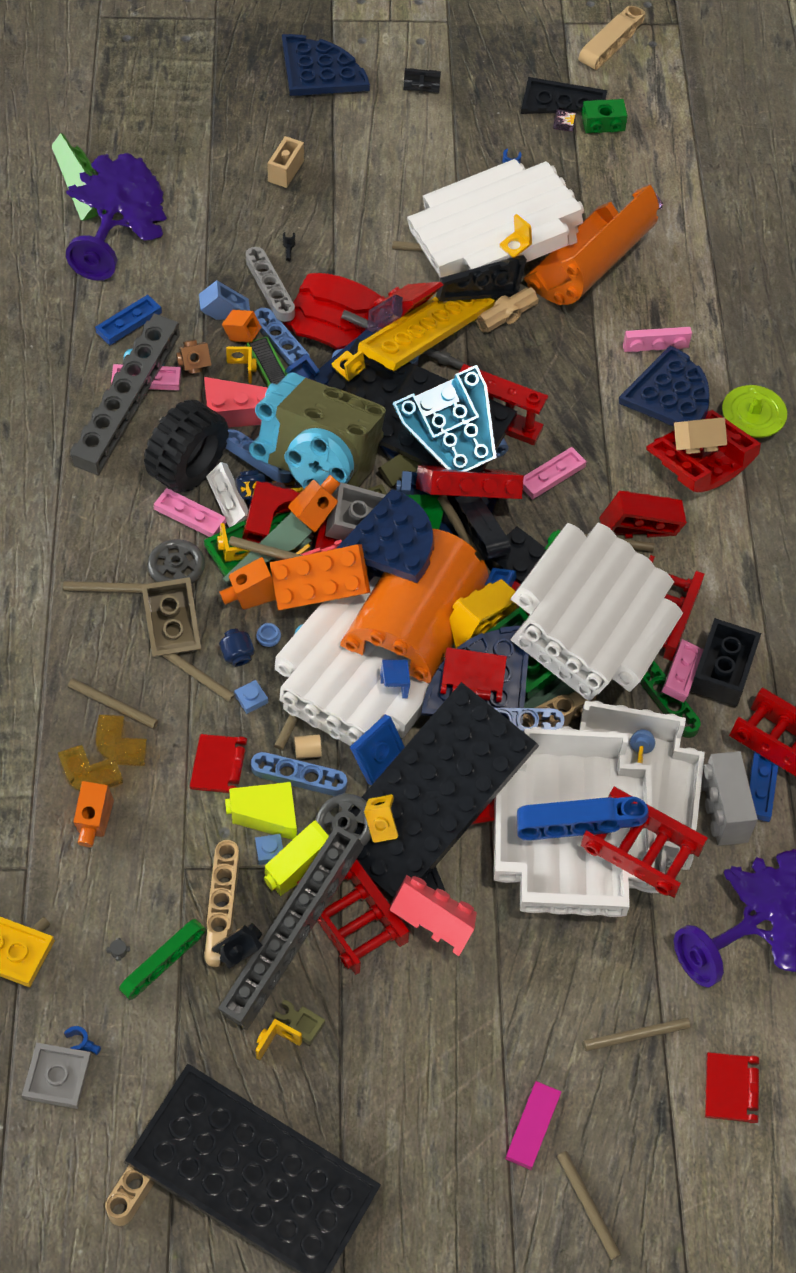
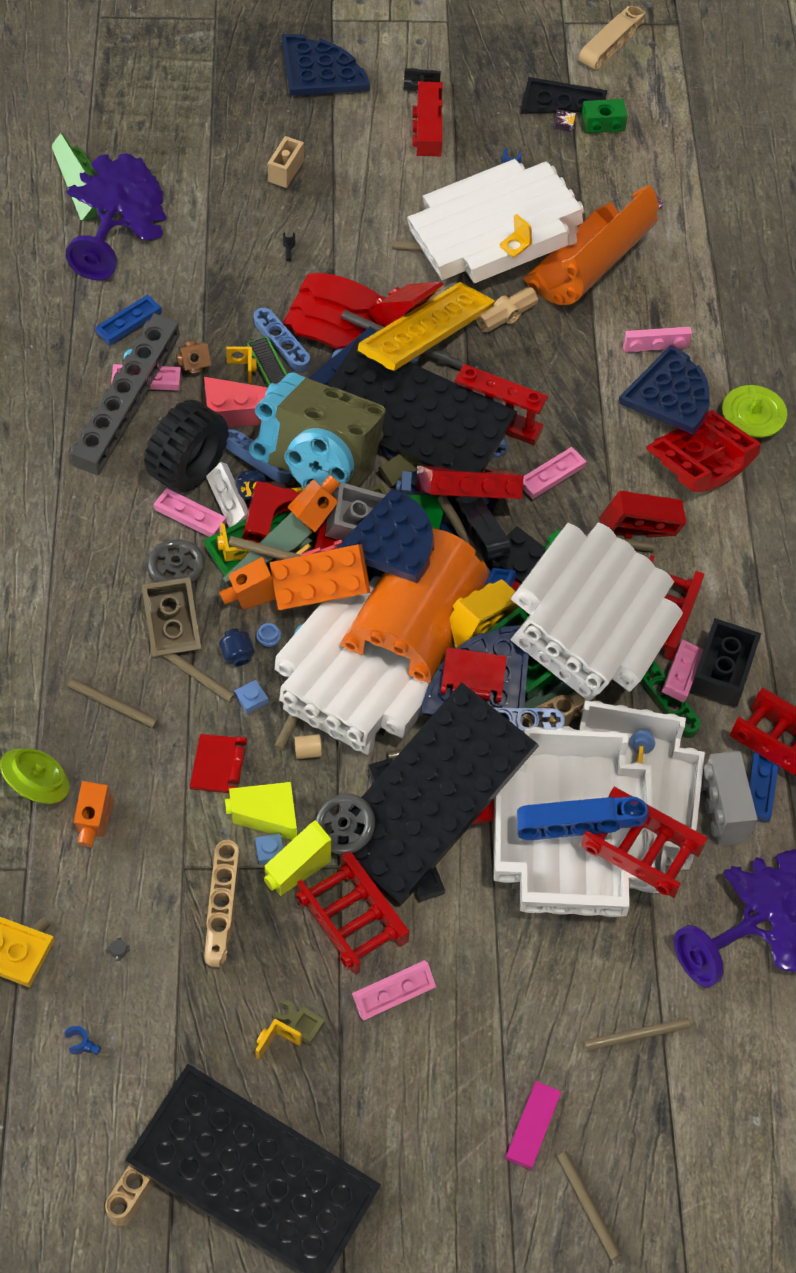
(35, 775): none -> lime piece
(56, 1075): light grey plate -> none
(78, 769): clear yellow plate -> none
(102, 587): dark tan bar -> none
(112, 744): clear yellow plate -> none
(162, 959): green beam -> none
(220, 300): medium blue slope -> none
(239, 945): black hips -> none
(241, 326): orange brick -> none
(270, 290): light grey beam -> none
(291, 927): dark grey brick -> none
(300, 770): medium blue beam -> none
(303, 366): blue panel -> none
(352, 367): yellow bracket -> none
(377, 748): blue tile -> none
(381, 819): yellow bracket -> none
(385, 313): clear purple plate -> none
(394, 990): none -> bright pink plate
(396, 674): blue panel -> none
(428, 119): none -> red wedge
(435, 912): coral wedge -> none
(452, 421): medium azure wedge -> none
(484, 281): black wing -> none
(700, 434): tan brick -> none
(731, 1087): red piece -> none

